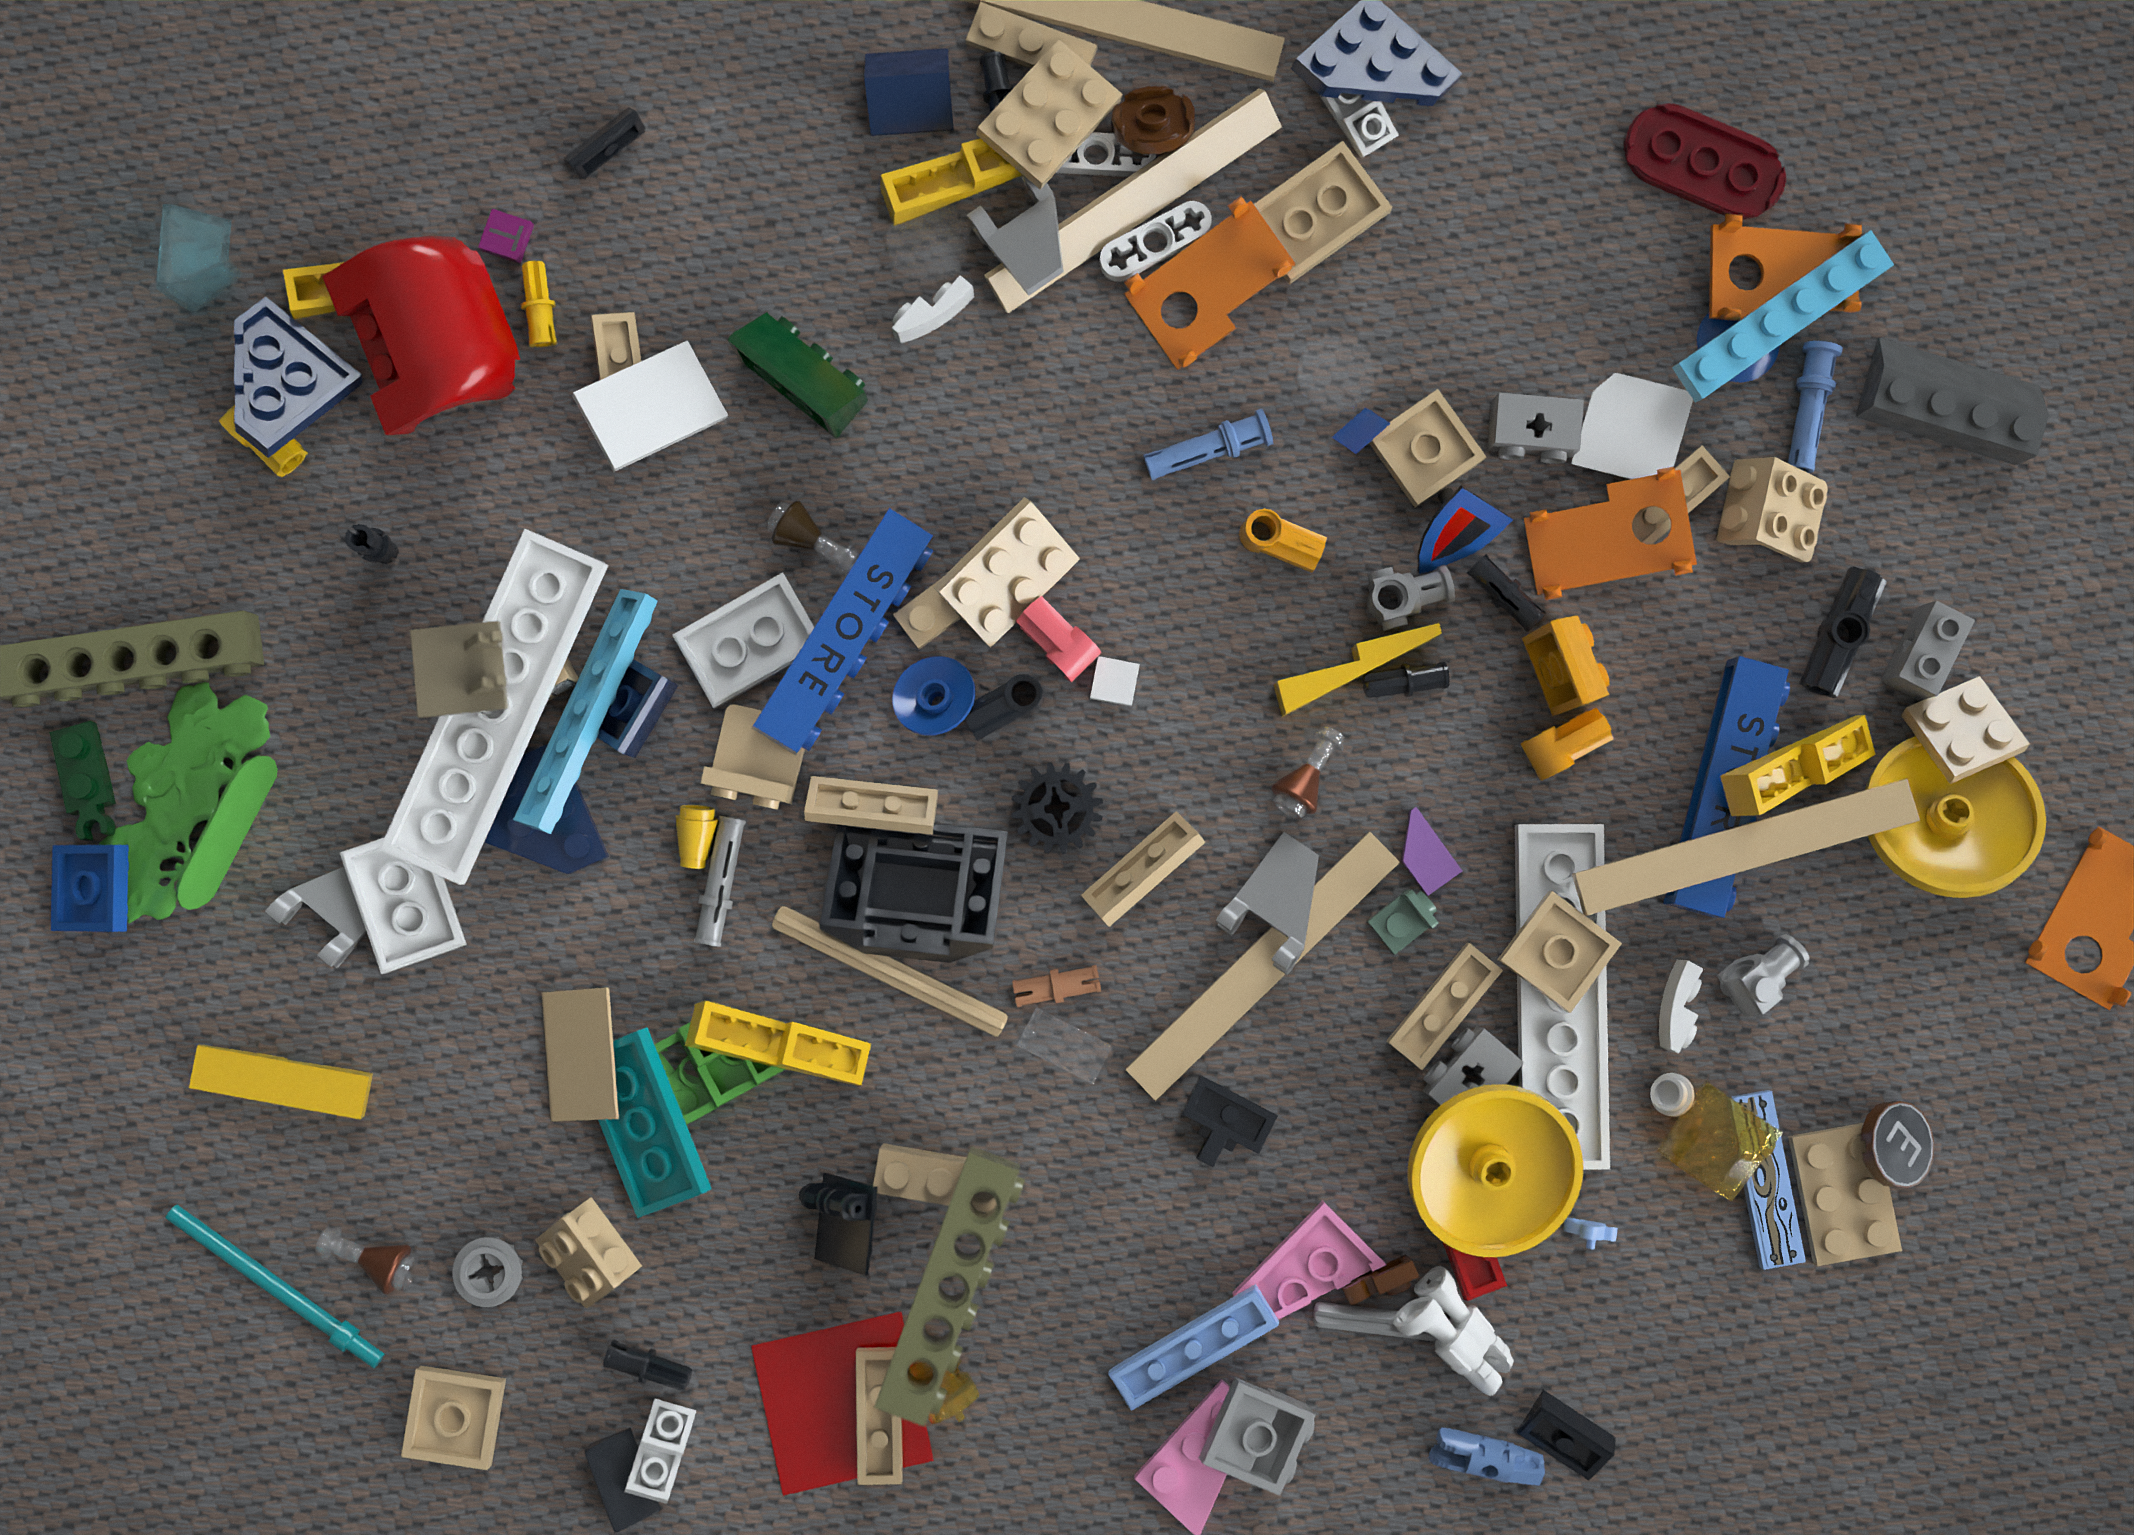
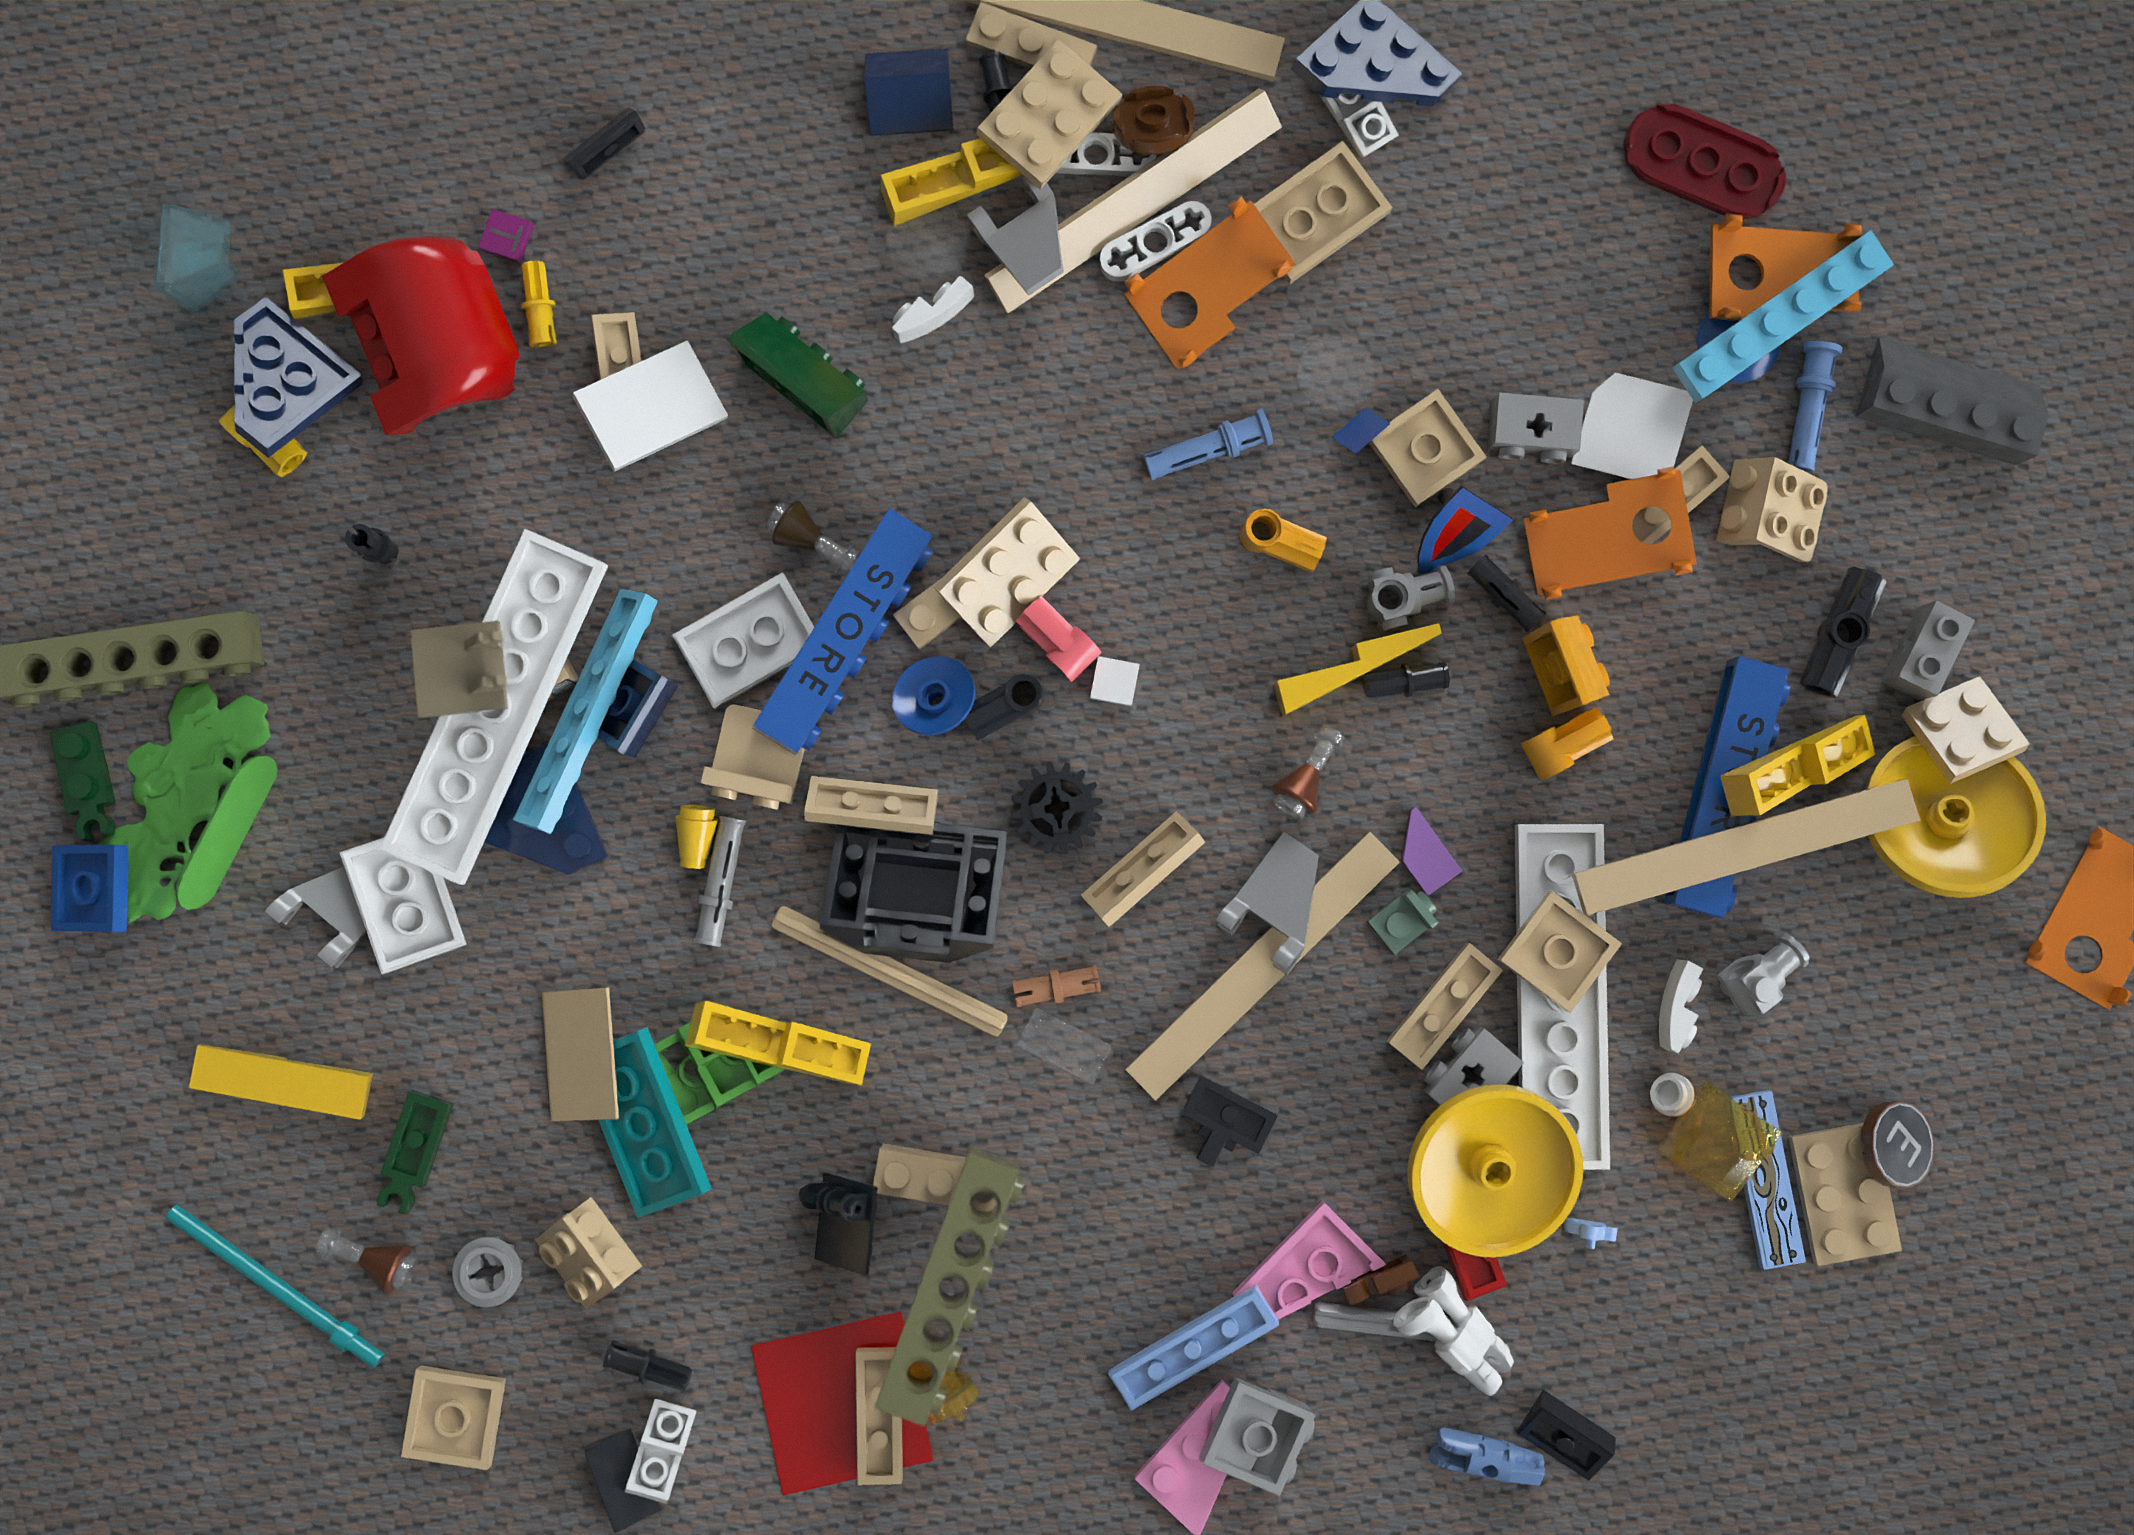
(414, 1147): none -> dark green plate

